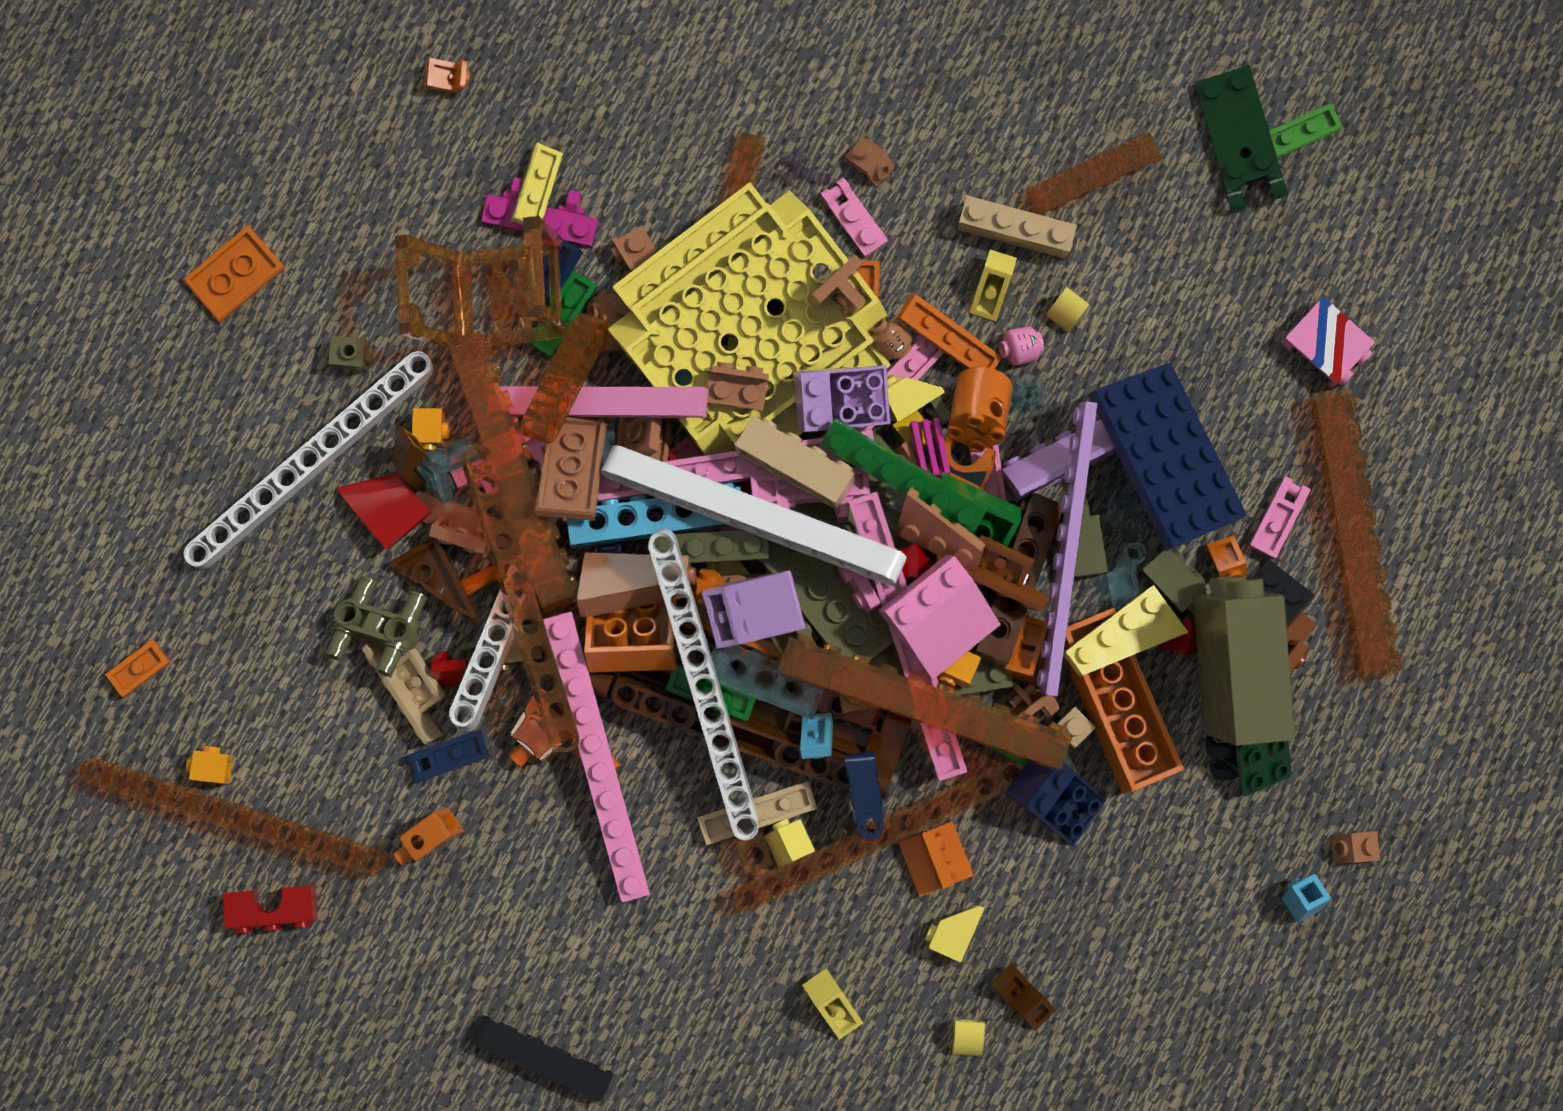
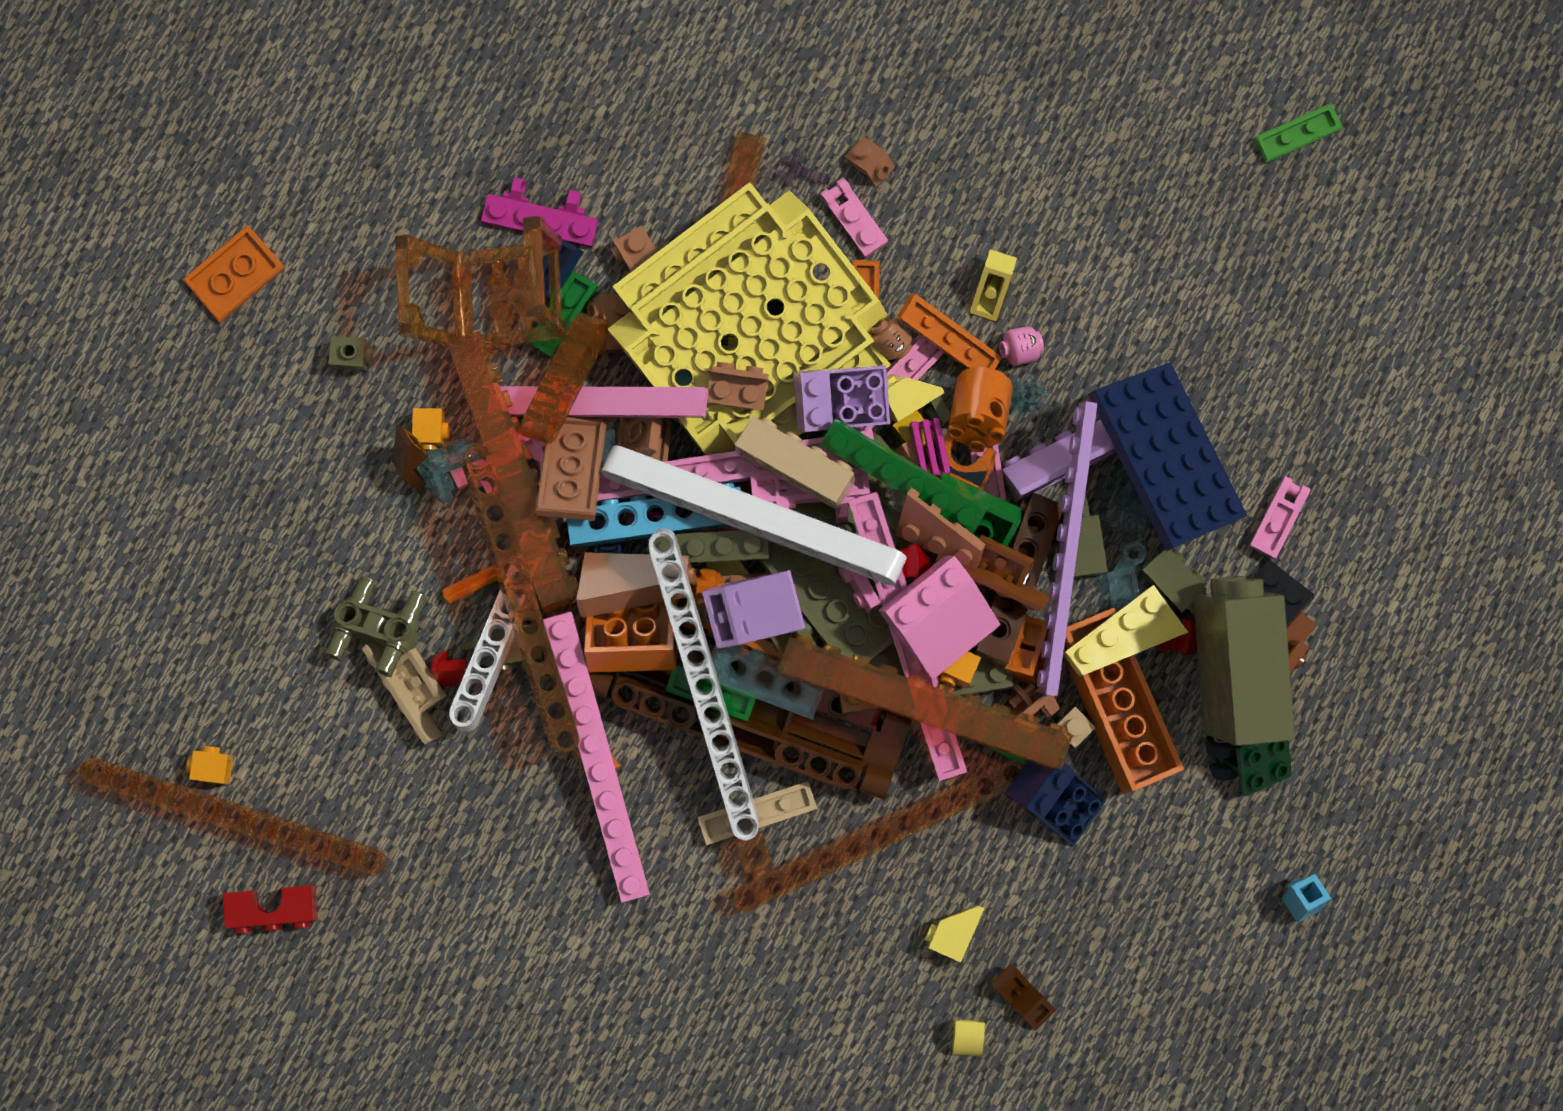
(138, 668): orange plate -> none
(295, 462): white beam -> none
(386, 507): red slope -> none
(433, 833): orange torso -> none
(434, 572): reddish brown wing -> none
(446, 76): orange bracket -> none
(448, 756): dark blue plate -> none
(458, 525): nougat bracket -> none
(532, 736): torso -> none
(537, 183): light yellow tile -> none
(541, 1059): black beam -> none
(684, 449): red plate -> none
(789, 842): light yellow brick -> none
(816, 736): medium azure plate -> none
(832, 1004): light yellow slope -> none
(847, 297): nougat bracket -> none
(865, 792): dark blue piece -> none
(935, 859): orange bracket -> none
(1017, 227): tan brick -> none
(1067, 310): light yellow brick -> none
(1093, 173): clear orange beam -> none
(1227, 557): orange bracket -> none
(1235, 124): dark green hinge -> none
(1330, 342): panel -> none
(1354, 534): clear orange brick -> none
(1355, 847): nougat bracket -> none

